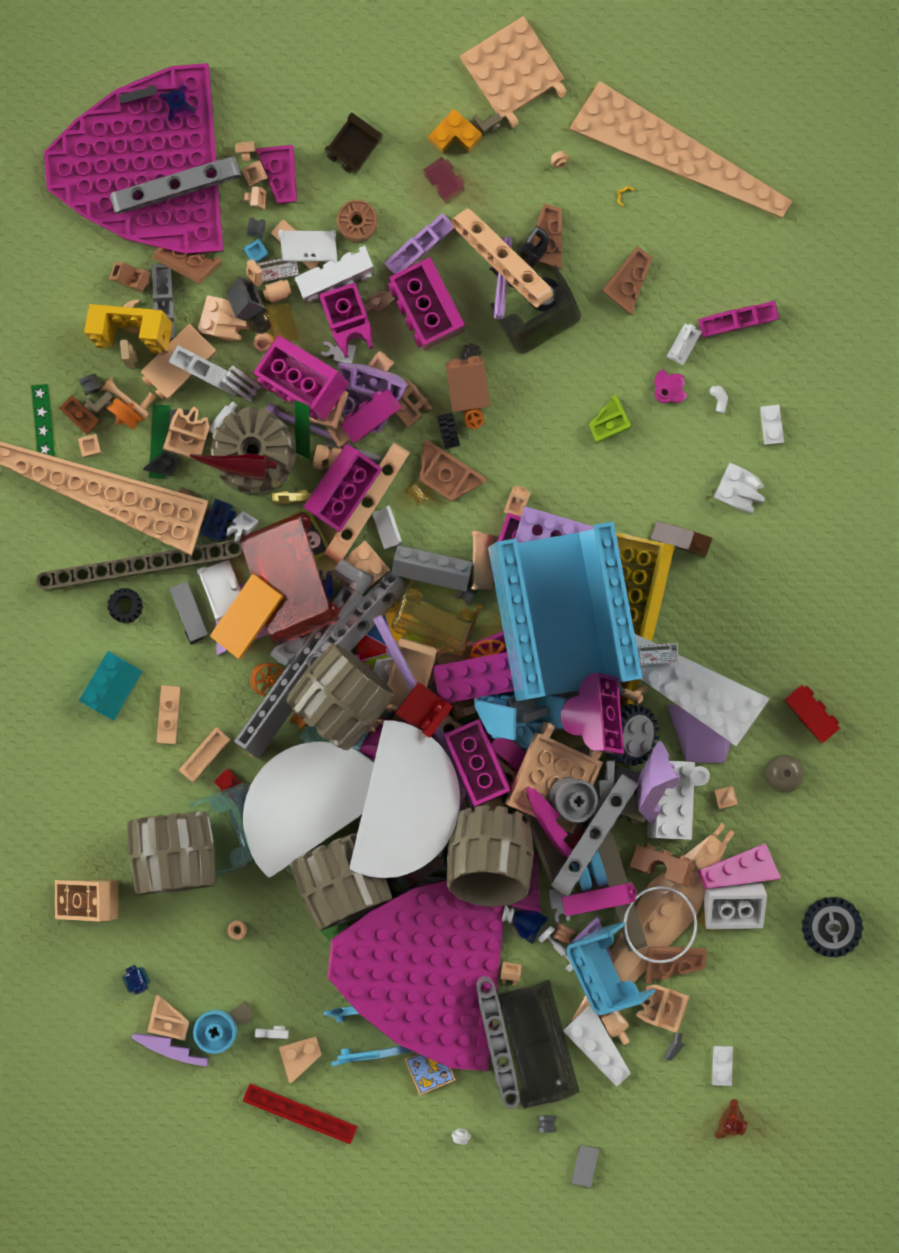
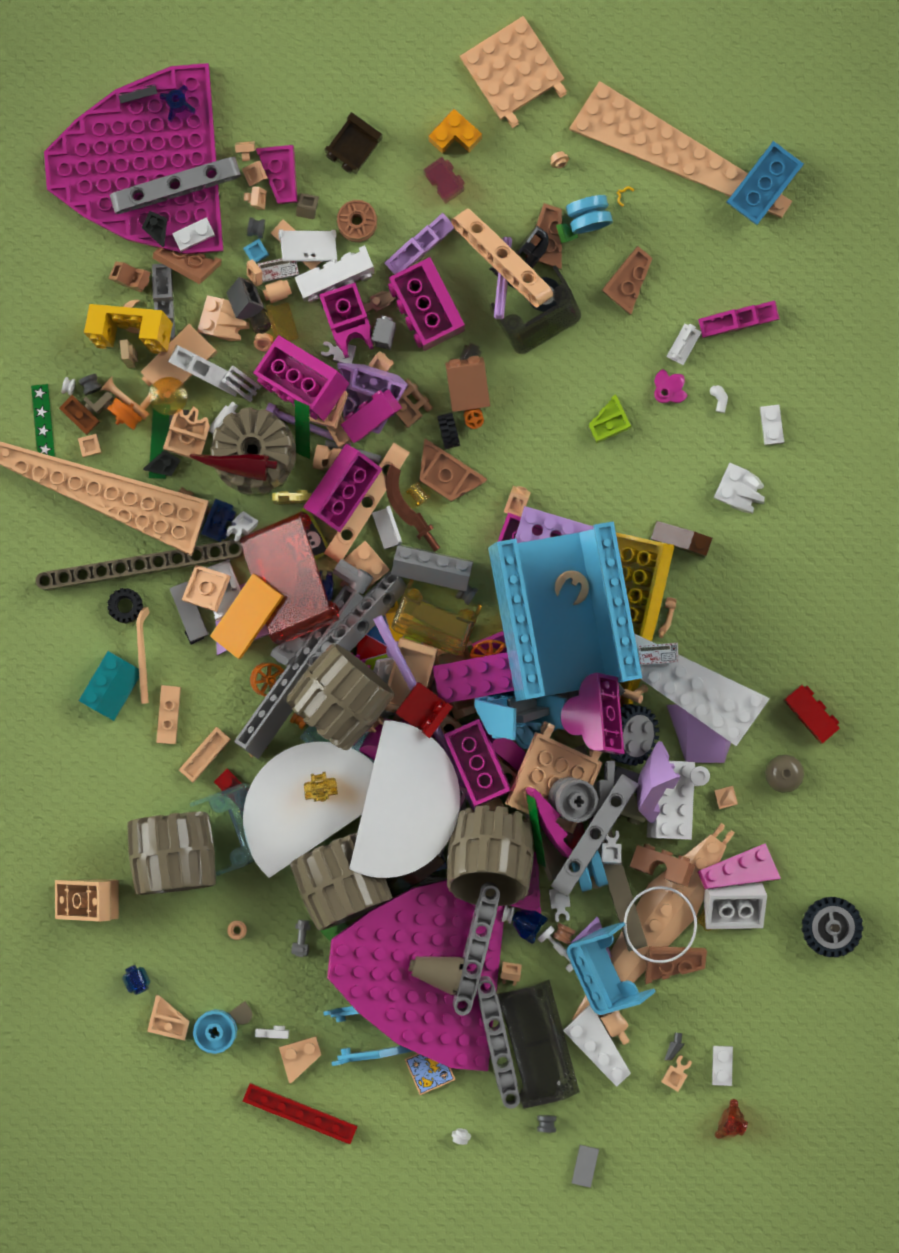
(68, 386): none -> white bush
(141, 655): none -> light nougat piece
(156, 227): none -> pearl dark grey piece
(164, 1046): lavender slope -> none
(170, 405): none -> clear yellow dish
(193, 234): none -> white plate
(206, 588): none -> light nougat tile
(300, 948): none -> light grey bar
(307, 206): none -> dark tan slope
(320, 790): none -> clear yellow piece
(384, 332): none -> light grey brick
(404, 511): none -> copper sword
(438, 971): none -> dark tan cone
(476, 947): none -> light grey beam
(482, 567): light nougat door -> none
(491, 124): dark tan bracket -> none
(536, 830): none -> green sticker
(565, 233): none -> bright green tile
(576, 577): none -> light nougat head
(589, 214): none -> medium azure wheel
(599, 898): dark pink slope -> none
(611, 851): none -> white plate
(664, 1008): light nougat plate -> none
(671, 605): none -> light nougat piece
(675, 1076): none -> light nougat plate
(765, 183): none -> dark azure plate

